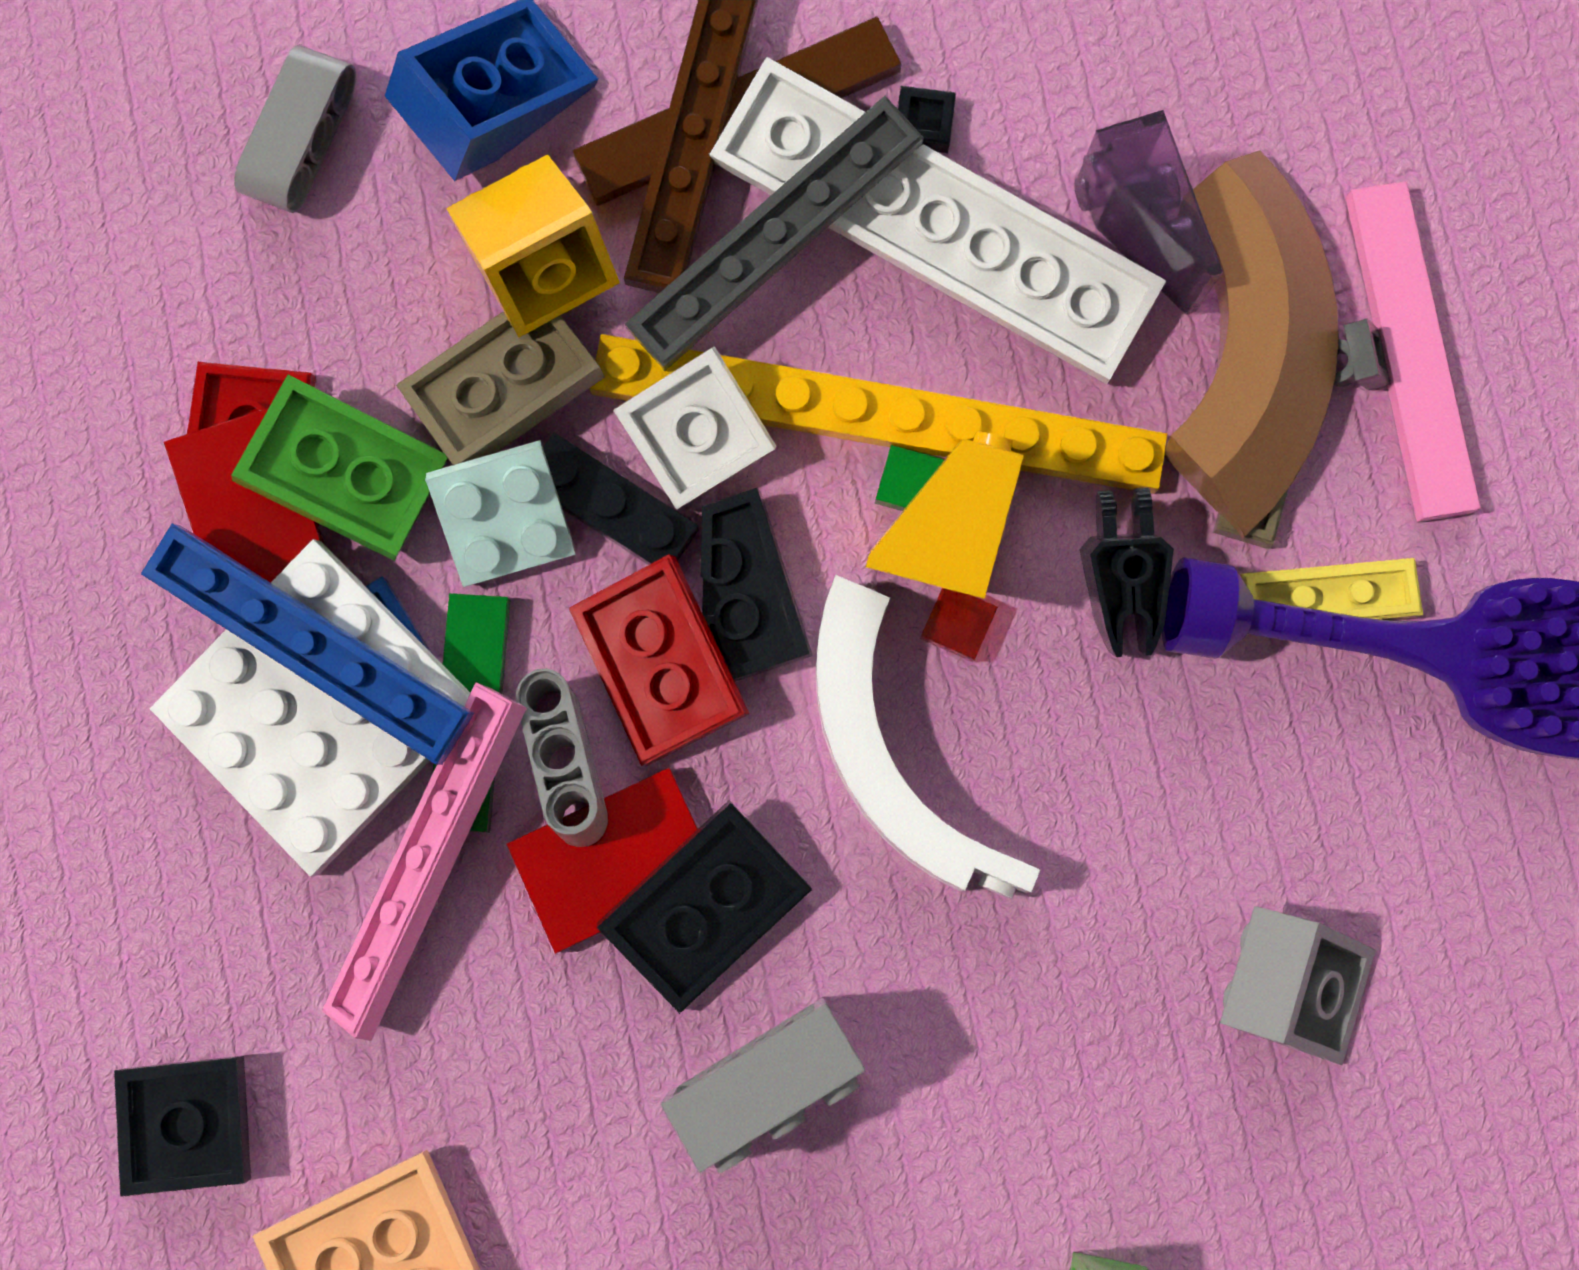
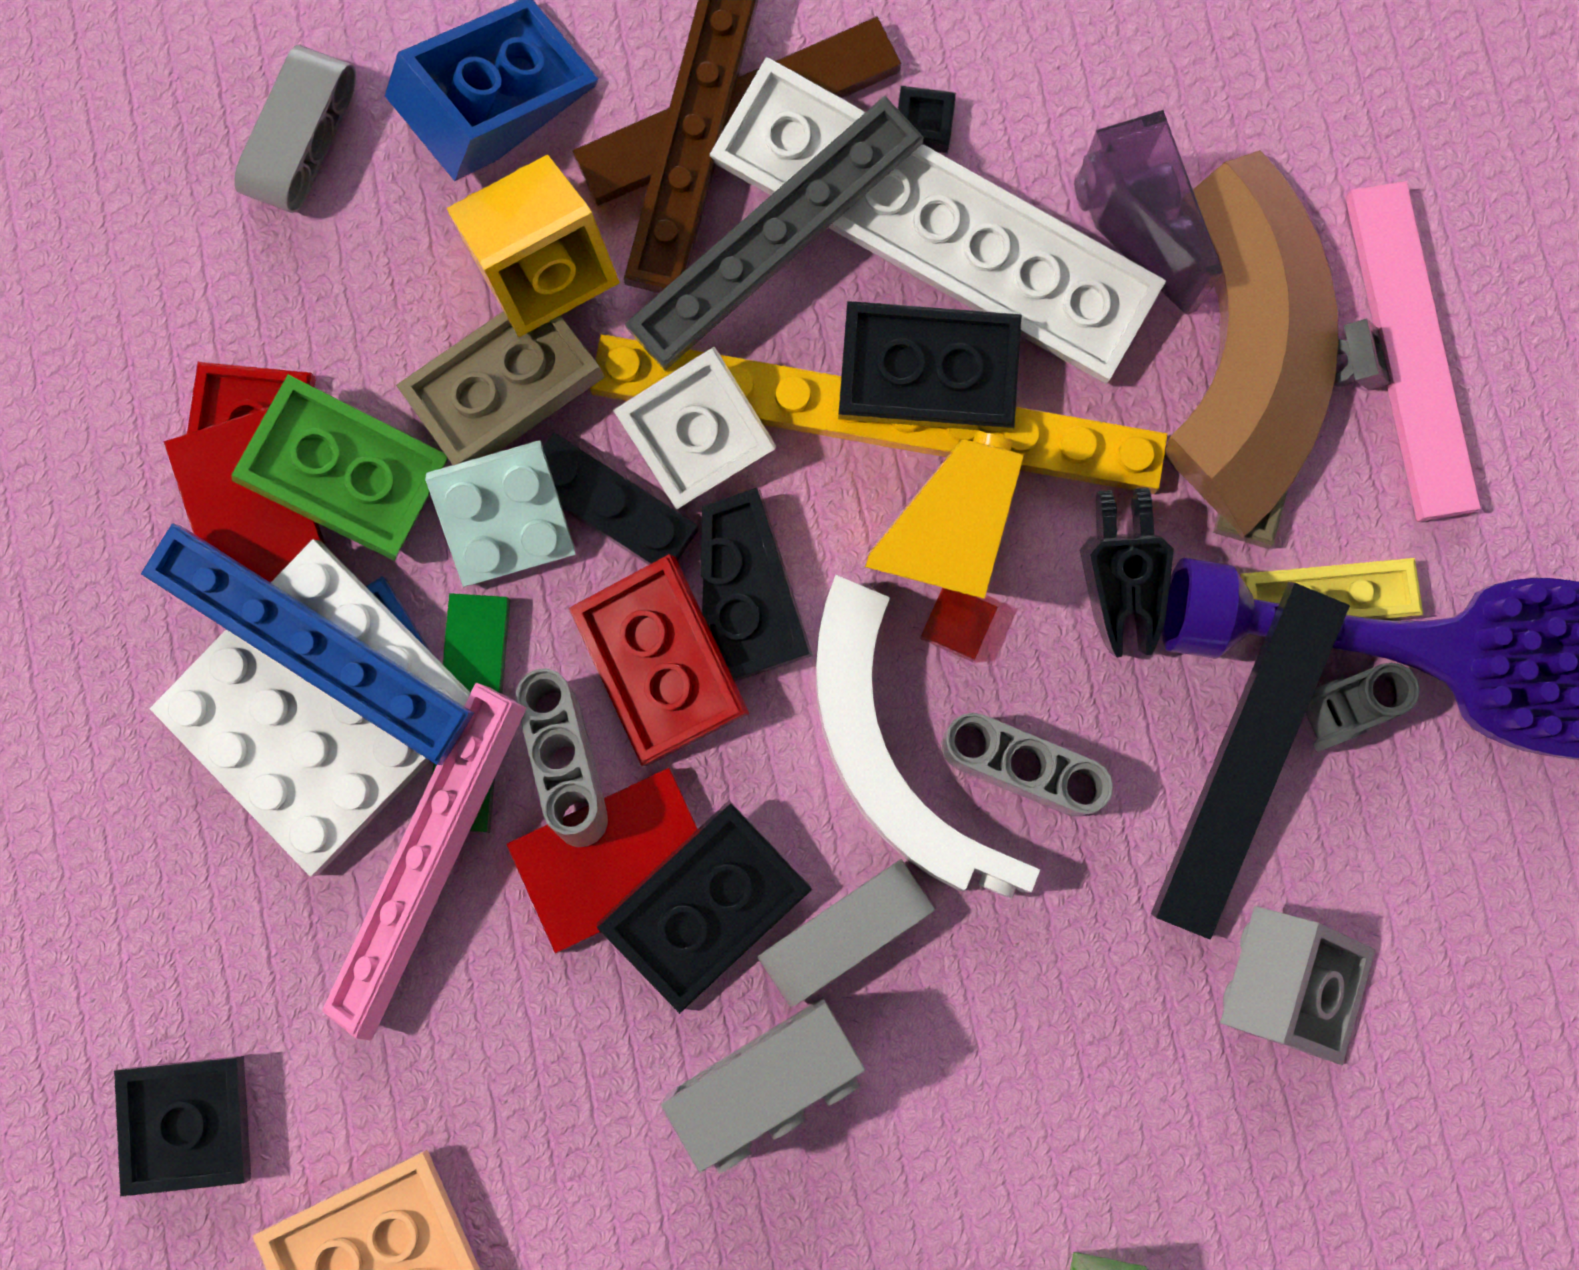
(846, 933): none -> light grey beam
(904, 477): green tile -> none
(930, 367): none -> black tile
(1054, 761): none -> light grey beam
(1250, 760): none -> black tile
(1348, 706): none -> dark grey piece

